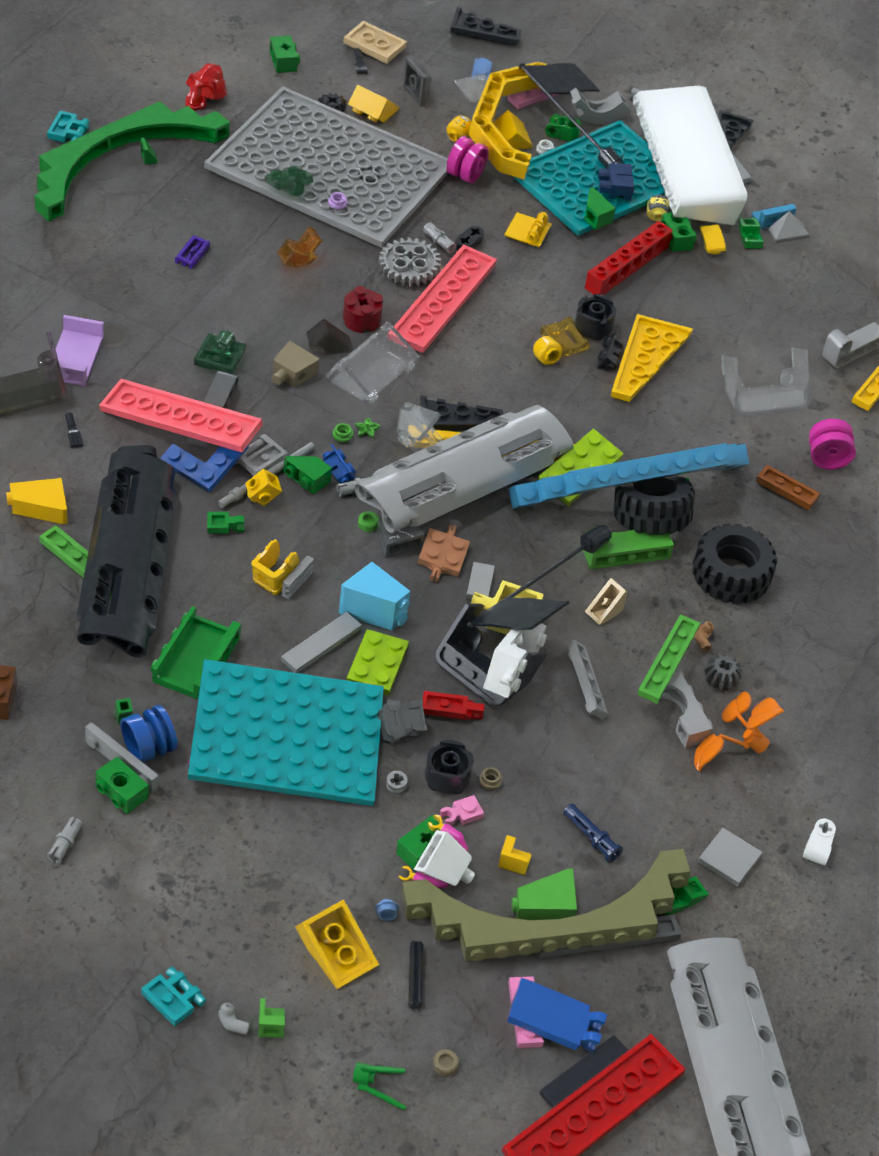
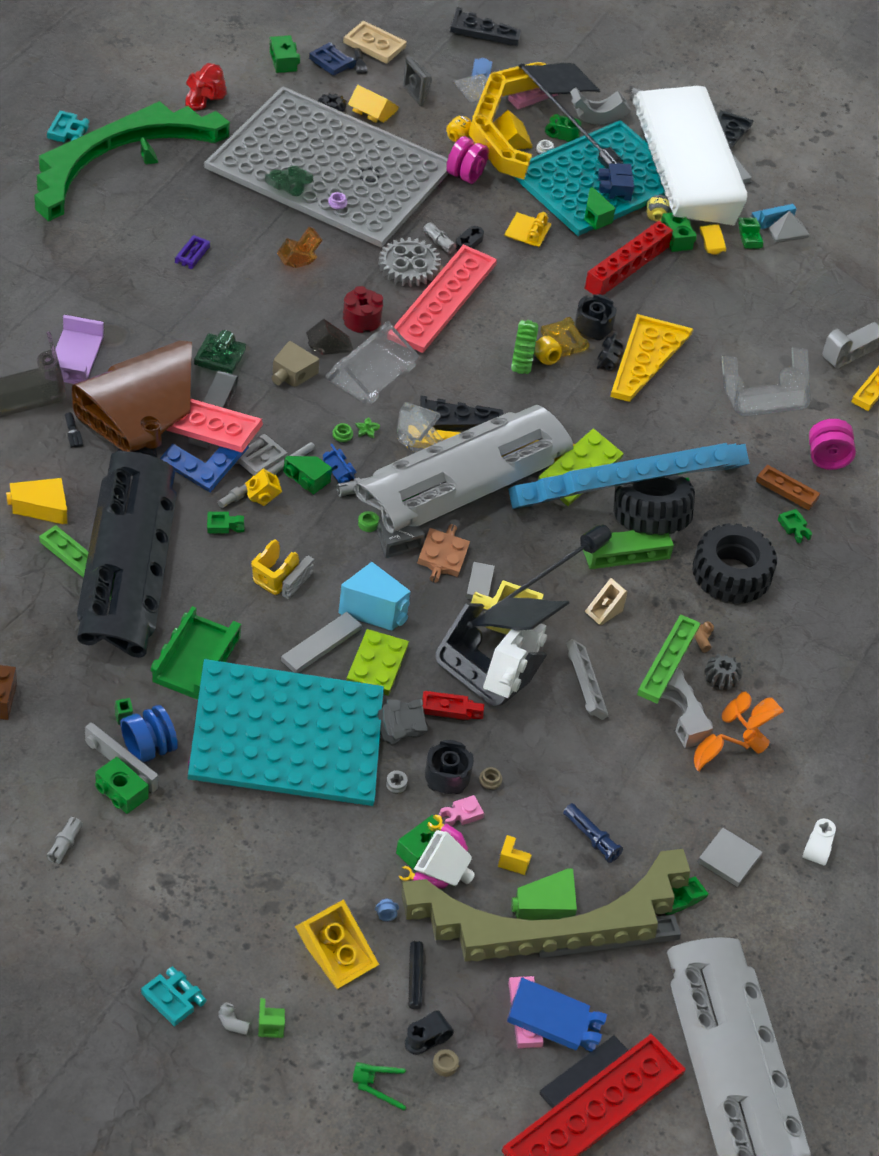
(137, 397): none -> reddish brown panel
(331, 59): none -> dark blue plate
(428, 1033): none -> black piece
(524, 347): none -> bright green gear
(794, 523): none -> green plate

